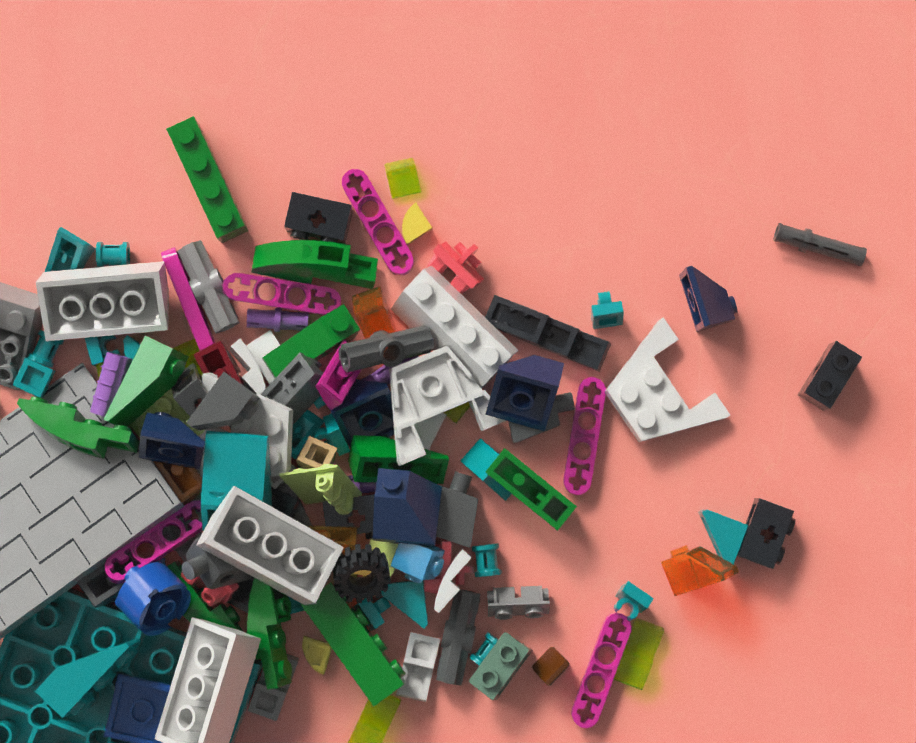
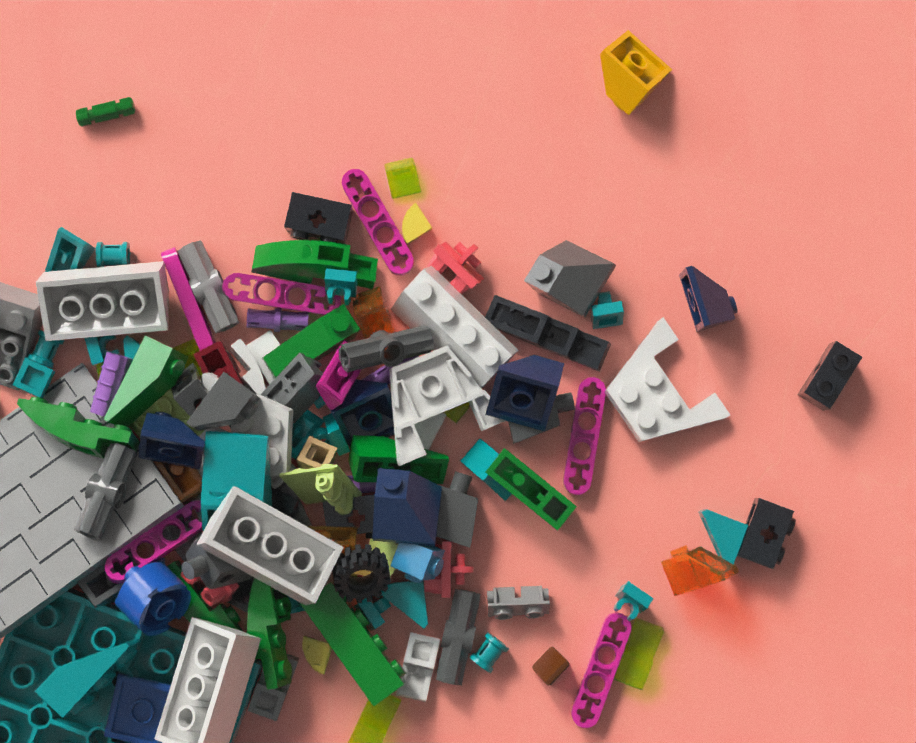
(105, 111): none -> green axle
(105, 491): none -> dark grey piece
(207, 179): green brick -> none
(341, 284): none -> teal tile
(448, 588): white slope -> none
(481, 553): teal bush -> none
(500, 666): sand green bracket -> none
(570, 276): none -> dark grey slope
(631, 71): none -> yellow slope
(819, 244): dark grey pin -> none

